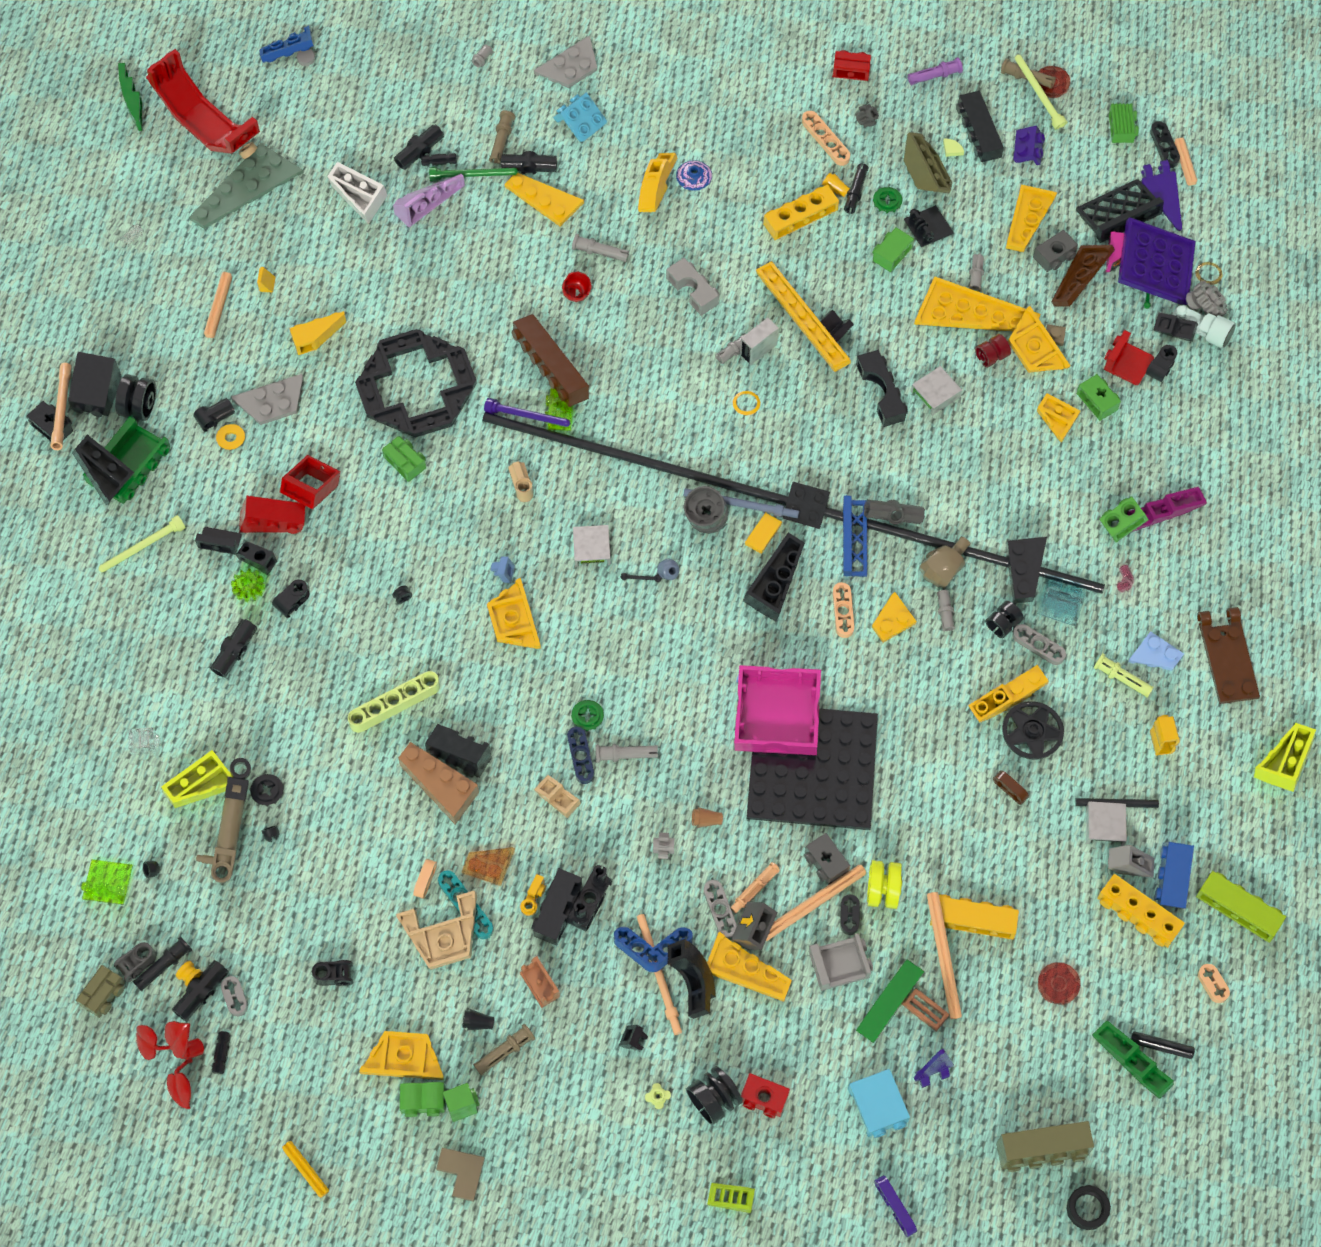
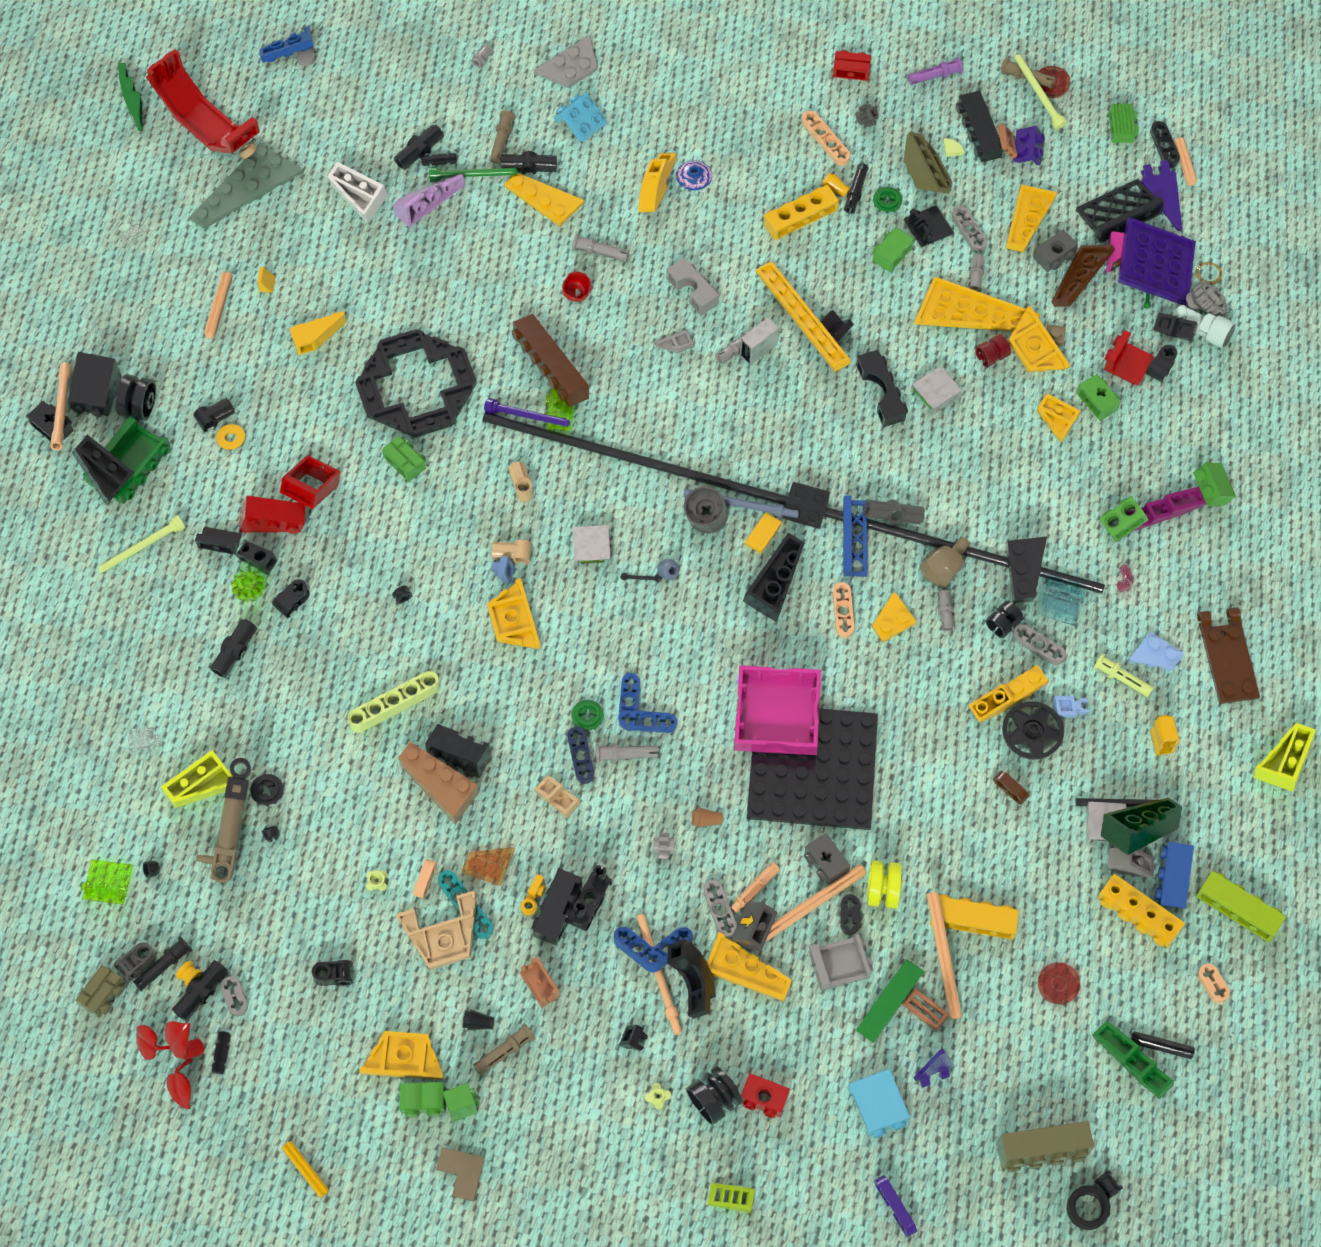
(272, 400): light grey wing -> none
(372, 876): none -> yellowish green plate
(517, 552): none -> tan piece
(632, 711): none -> blue beam
(677, 342): none -> light grey tile
(746, 412): yellow piece -> none
(969, 222): none -> light grey beam
(1007, 140): none -> nougat tile
(1067, 707): none -> light blue plate
(1108, 1184): none -> black bush
(1141, 824): none -> dark green wedge
(1214, 484): none -> bright green brick

